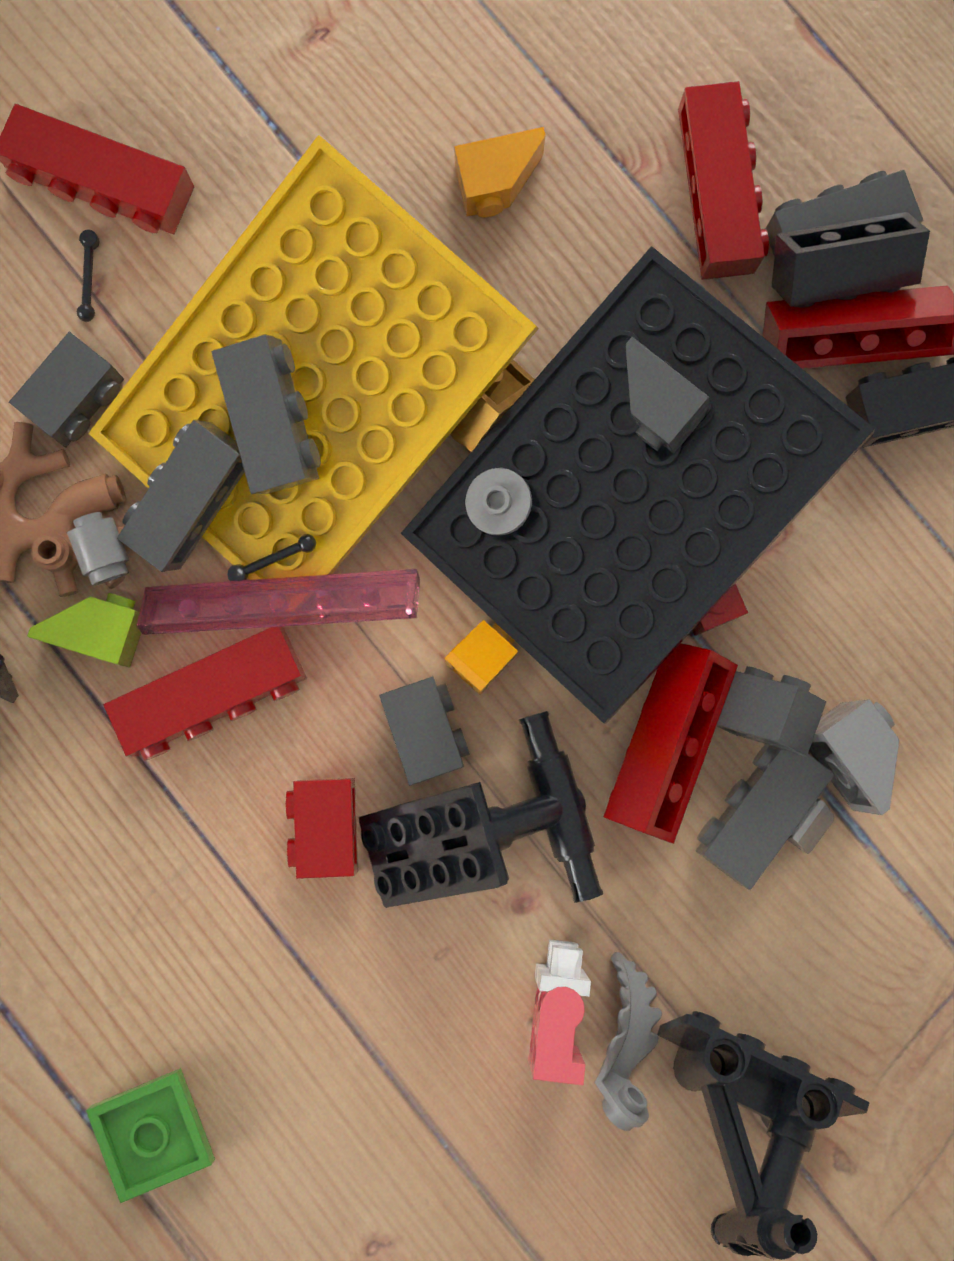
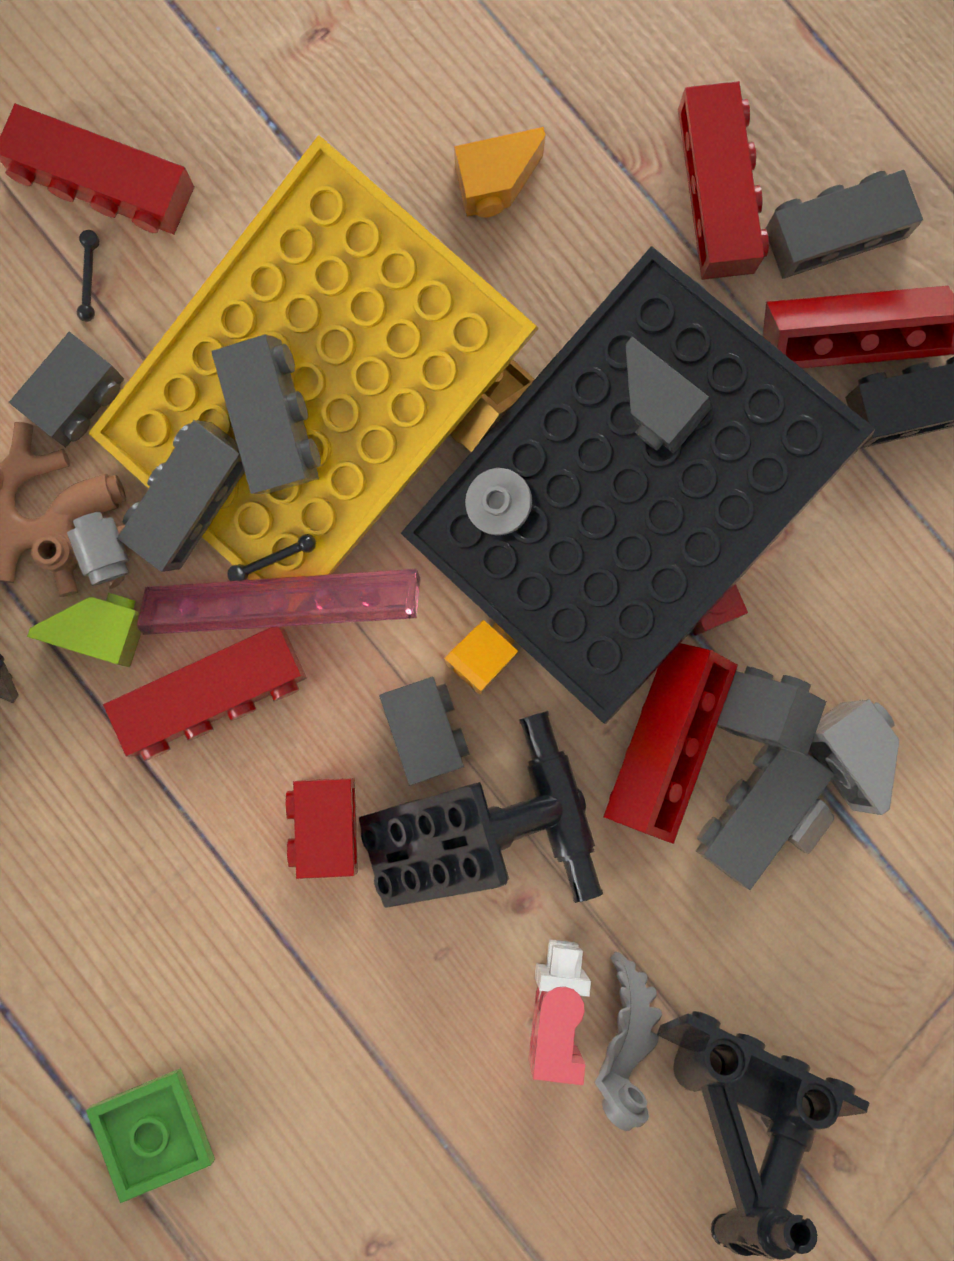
(849, 259): black brick -> none

